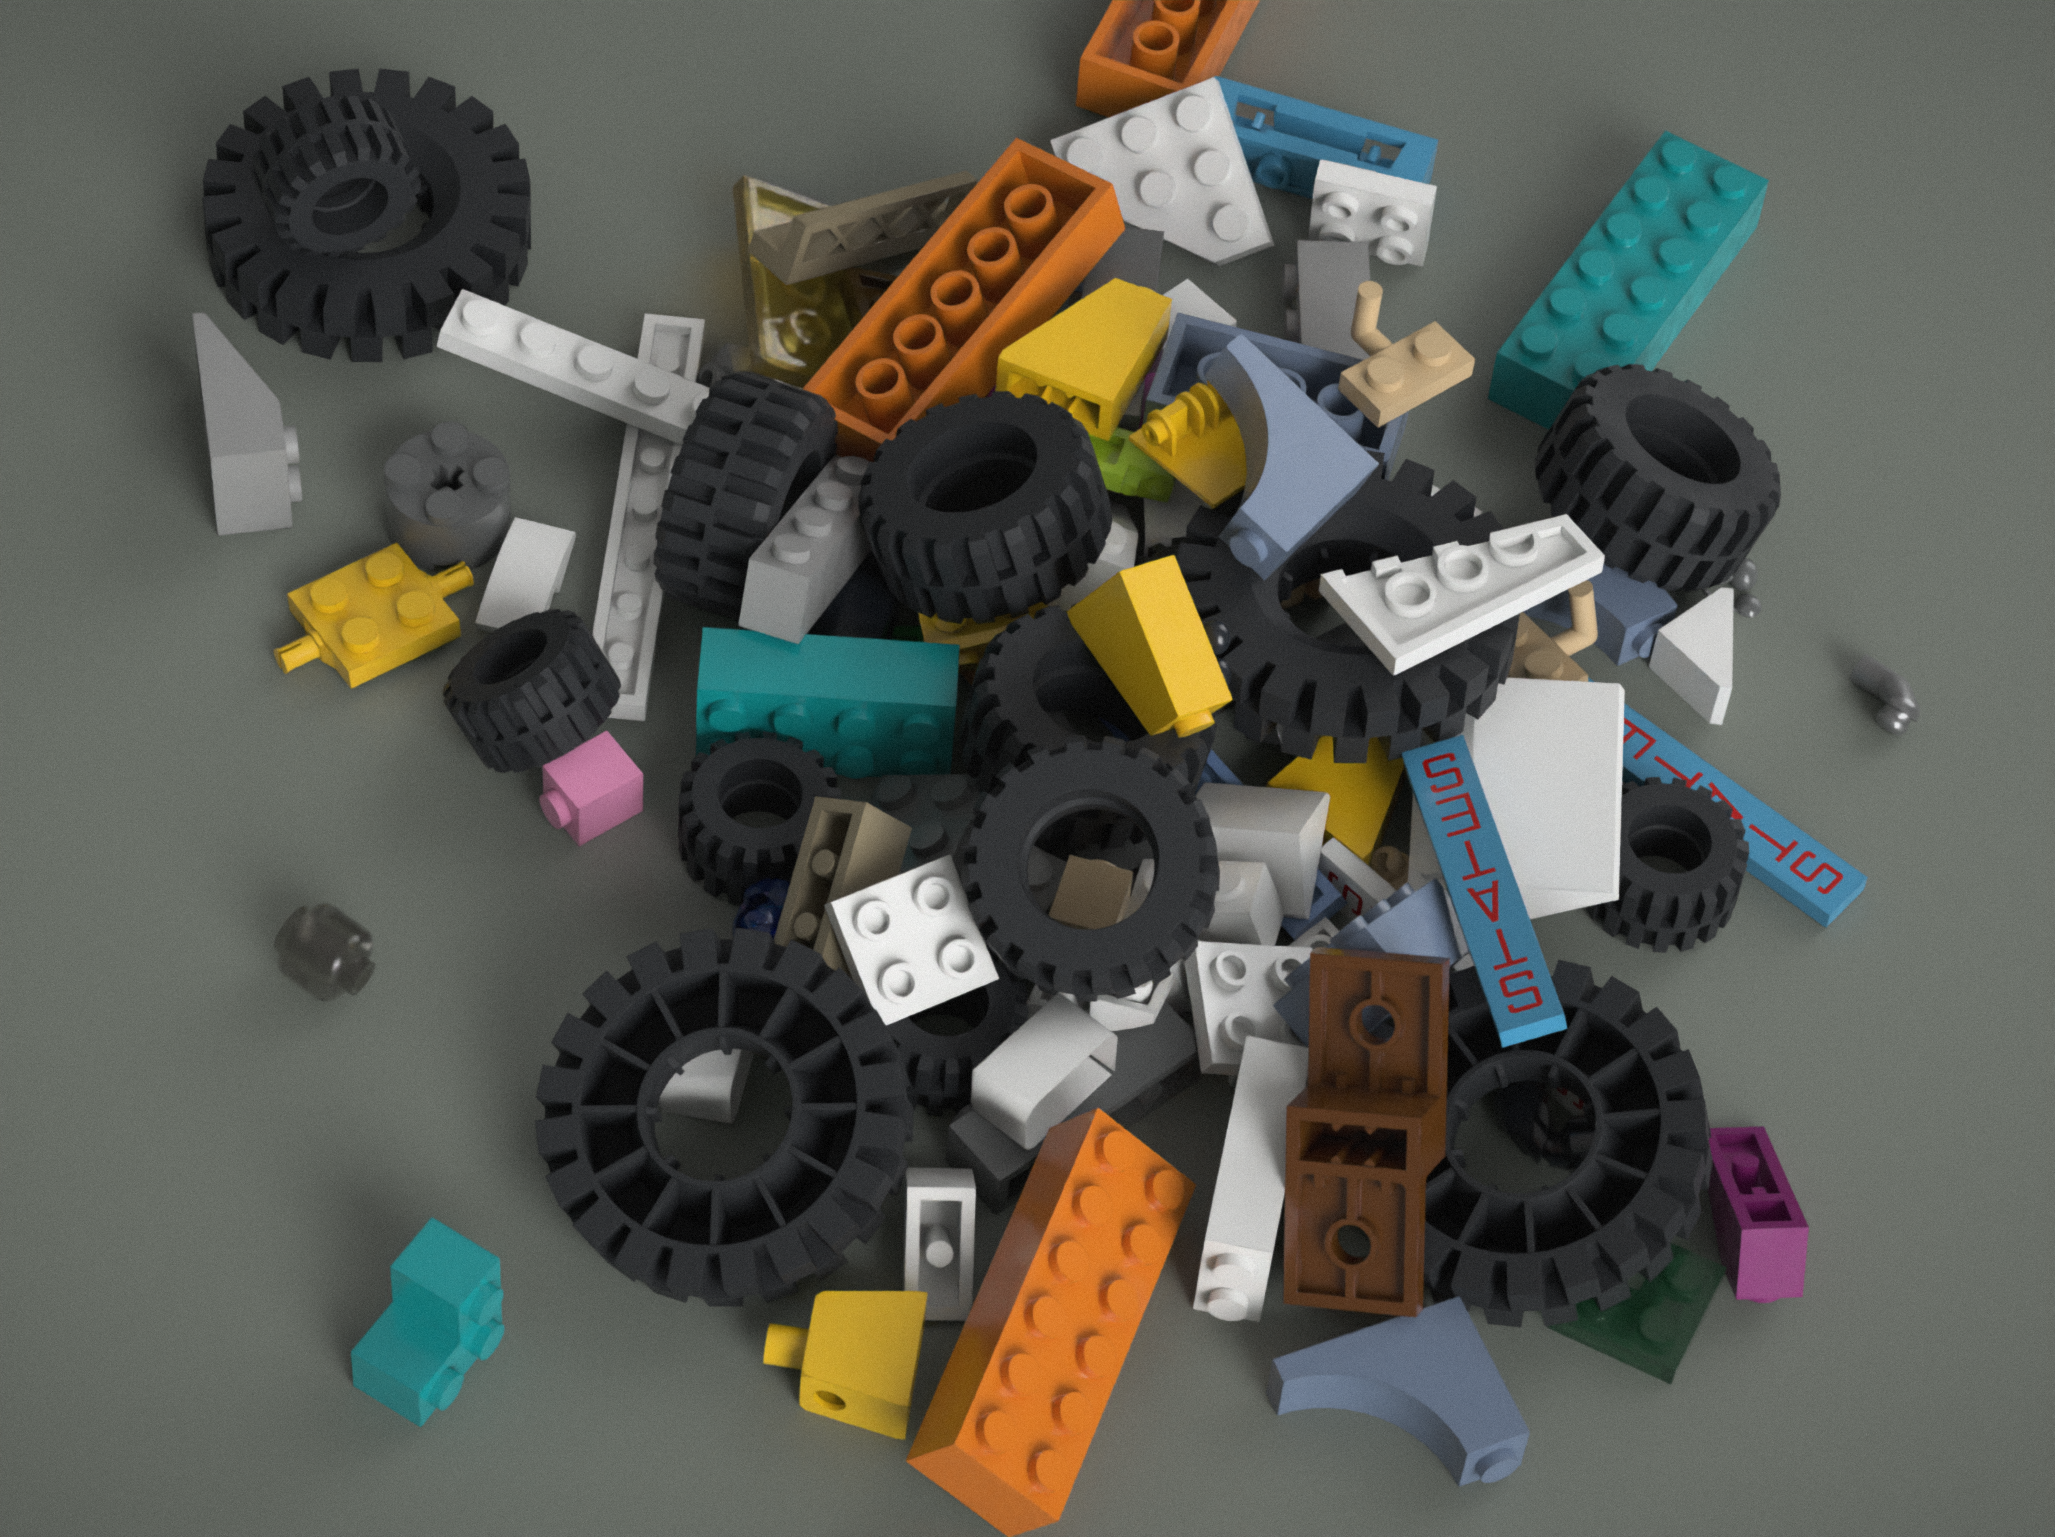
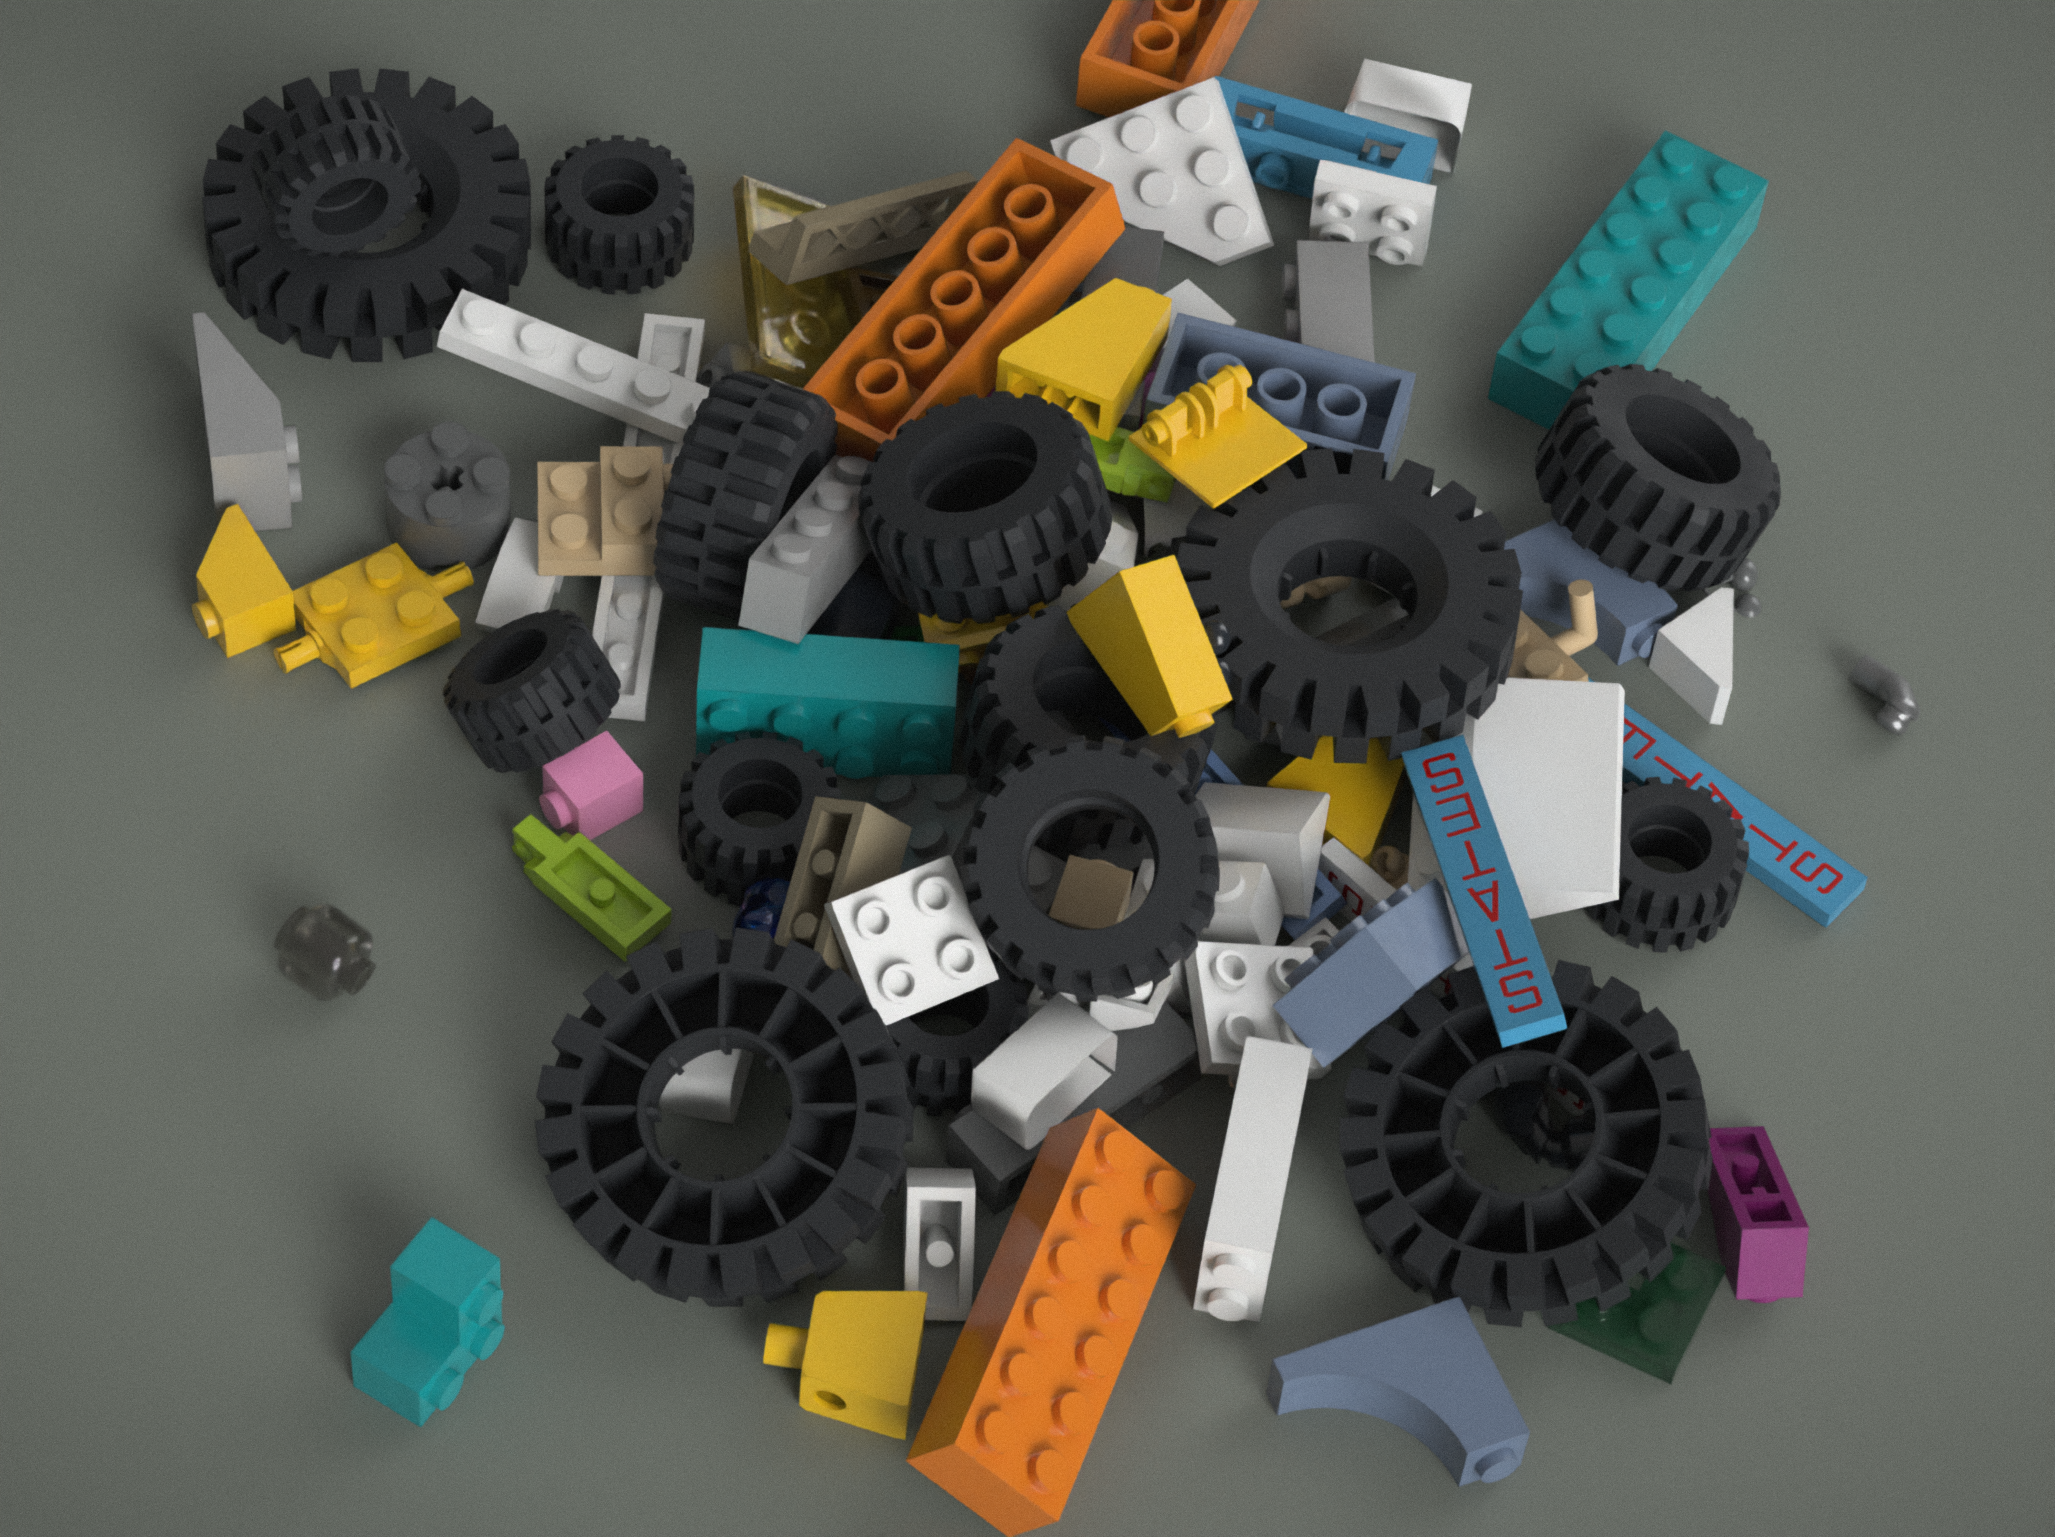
(241, 589): none -> yellow slope
(590, 887): none -> lime hinge
(601, 513): none -> tan plate
(619, 249): none -> black tyre
(1295, 459): sand blue arch -> none
(1366, 1131): reddish brown bracket -> none
(1402, 372): tan plate -> none
(1413, 103): none -> white piece
(1460, 590): white wing -> none

